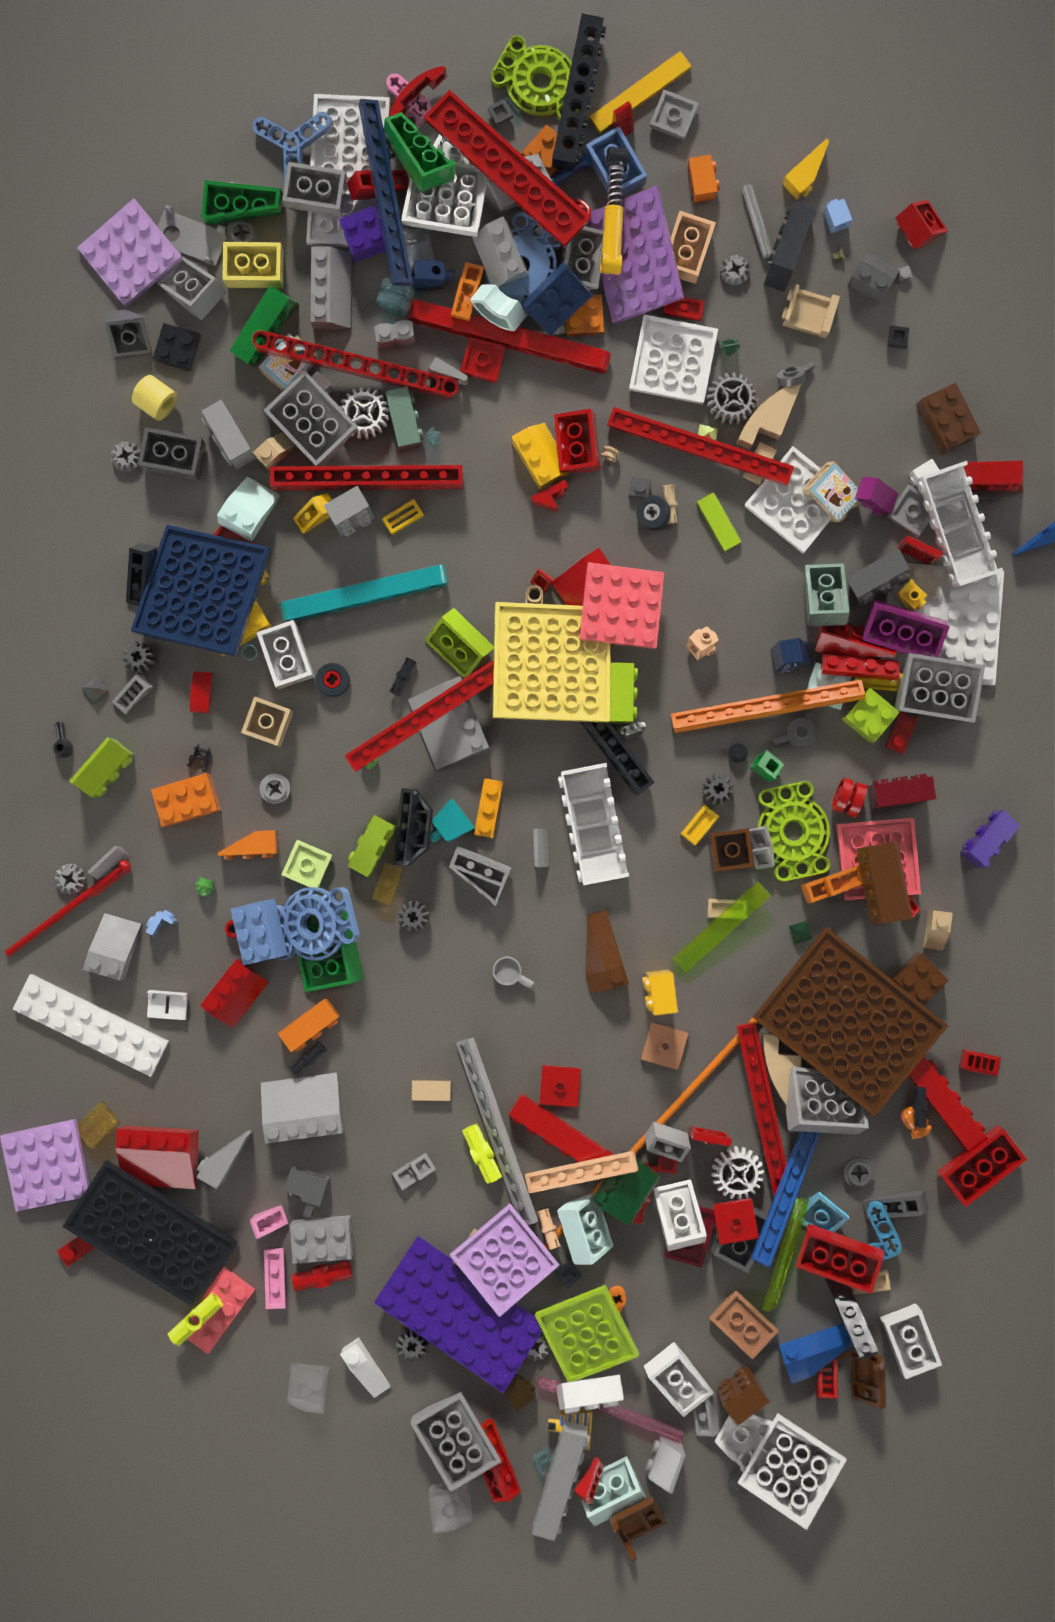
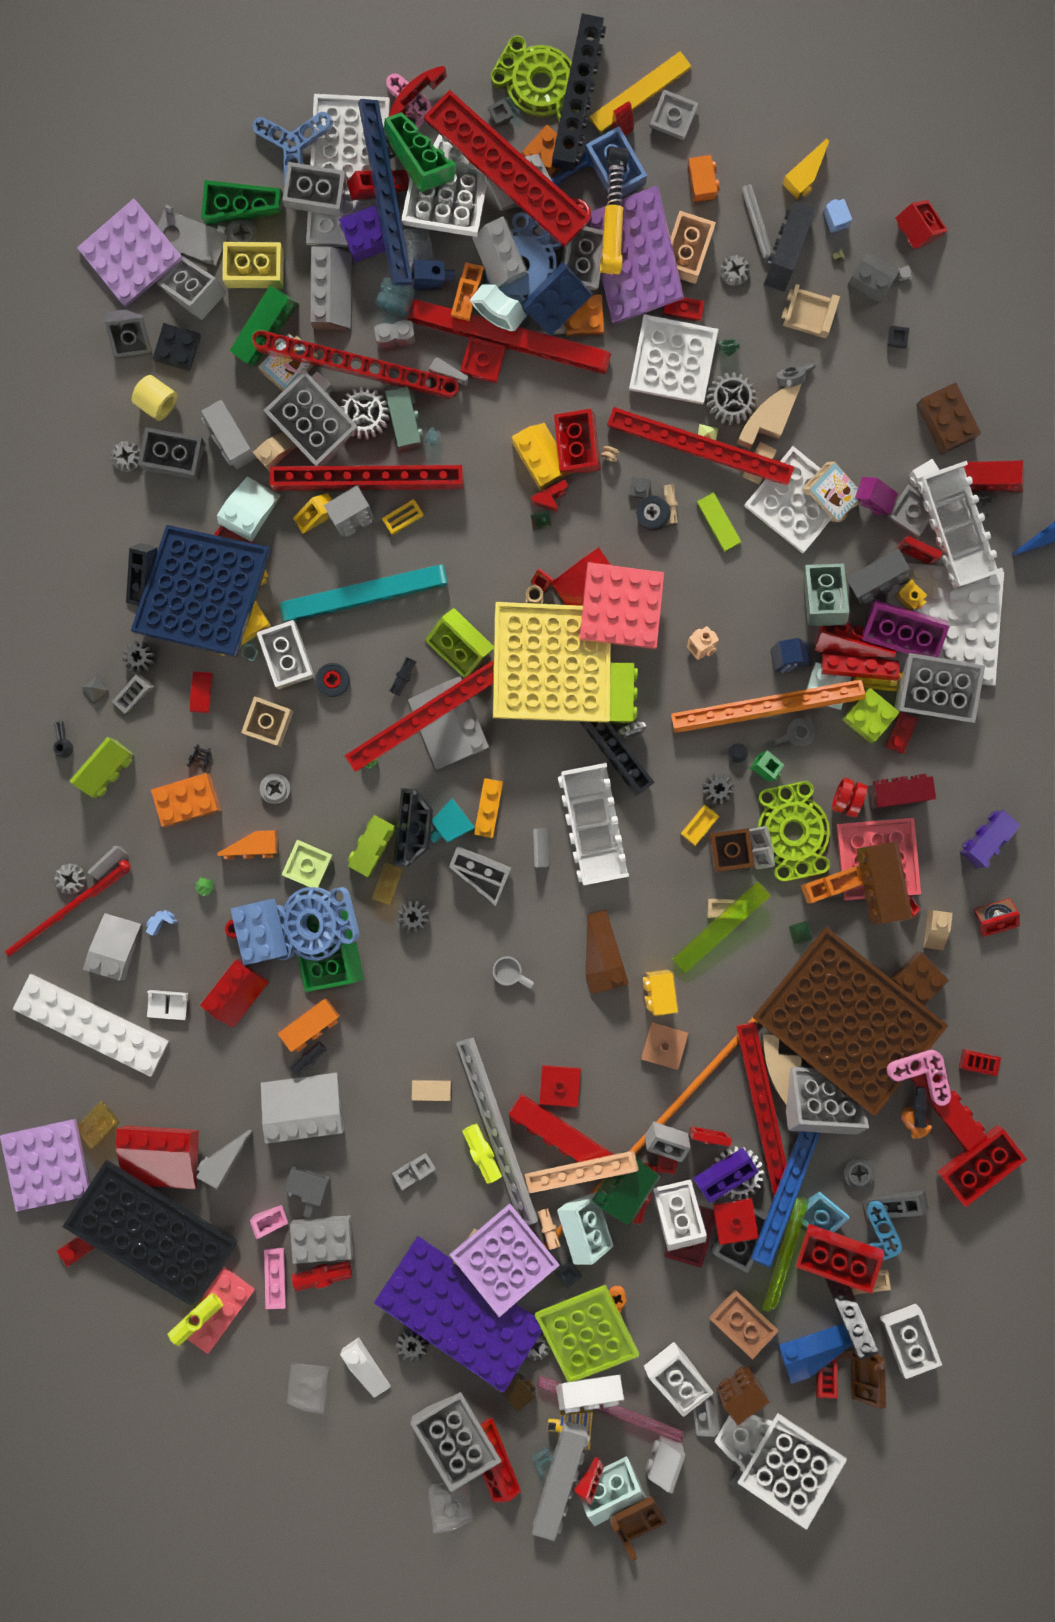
(540, 520): none -> clear green slope
(726, 1175): none -> dark purple brick
(927, 1067): none -> bright pink beam
(997, 917): none -> panel

